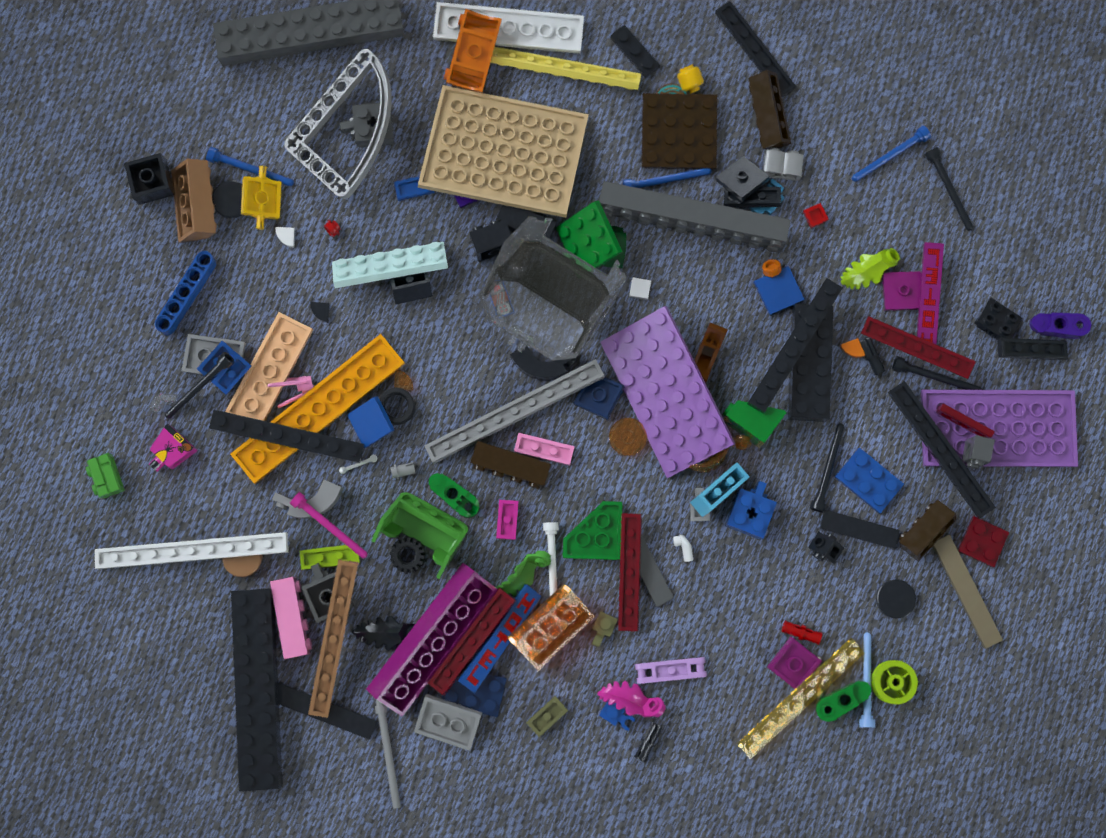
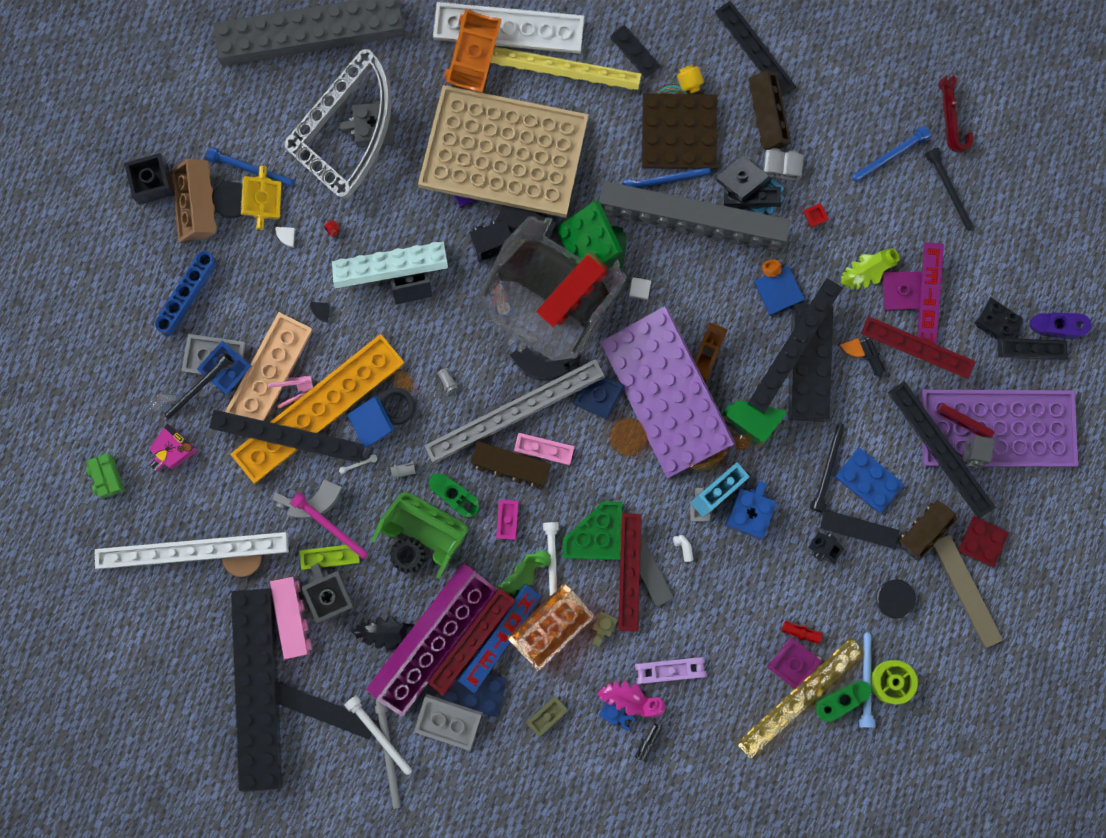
(333, 638): medium nougat plate -> none
(355, 705): none -> white piece
(409, 189): blue tile -> none
(447, 380): none -> light grey pin
(572, 289): none -> red brick
(902, 365): black piece -> none
(949, 107): none -> dark red piece

